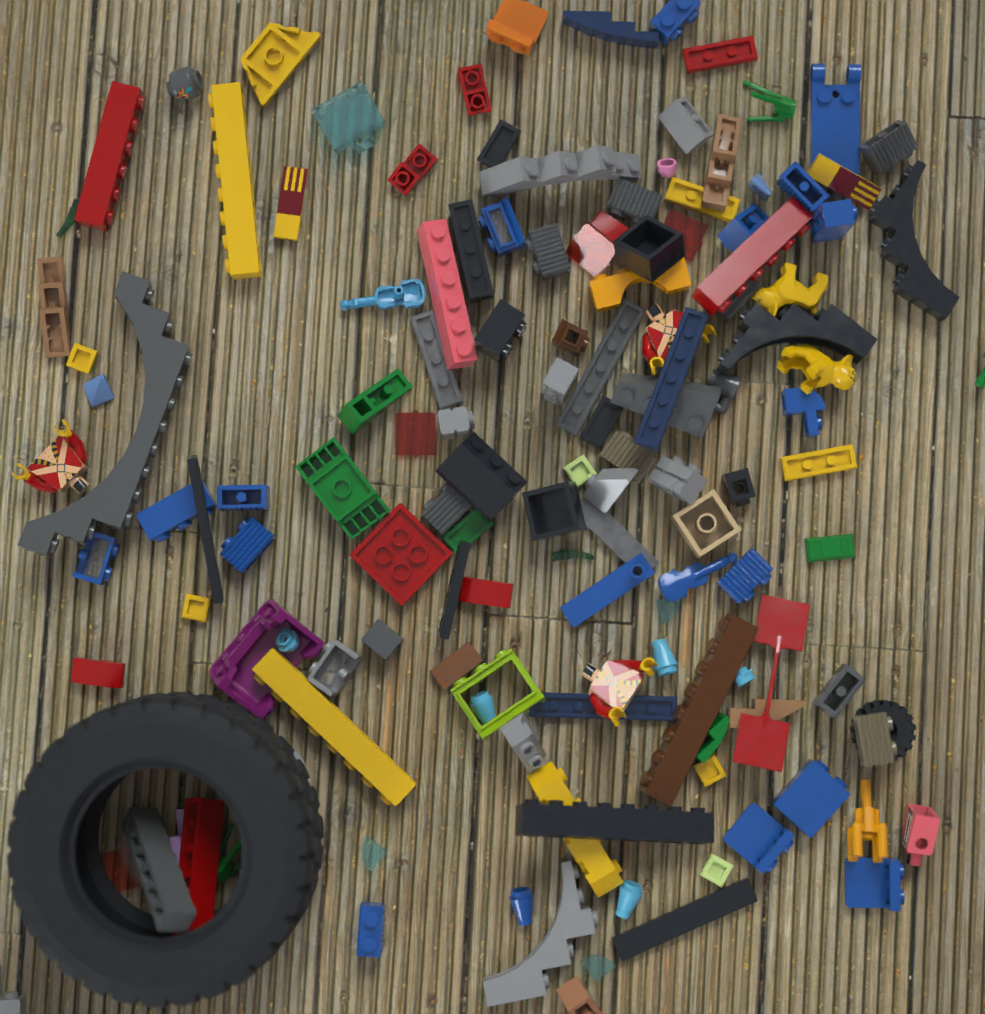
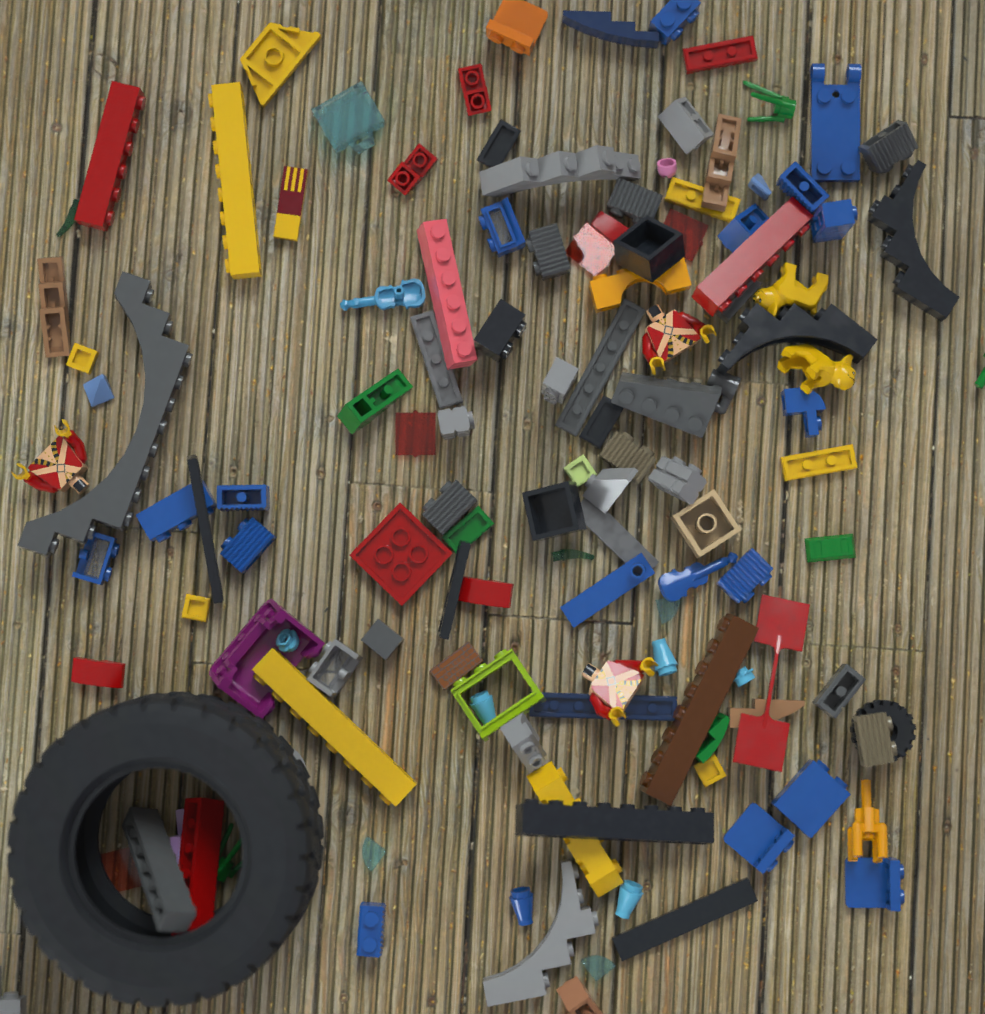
(185, 84): dark grey head -> none
(342, 488): green plate -> none
(471, 251): black brick -> none
(481, 476): black slope -> none
(560, 334): reddish brown window -> none
(671, 379): dark blue tile -> none
(716, 870): yellowish green tile -> none
(740, 478): black brick -> none
(844, 181): tile -> none
(919, 832): coral torso -> none

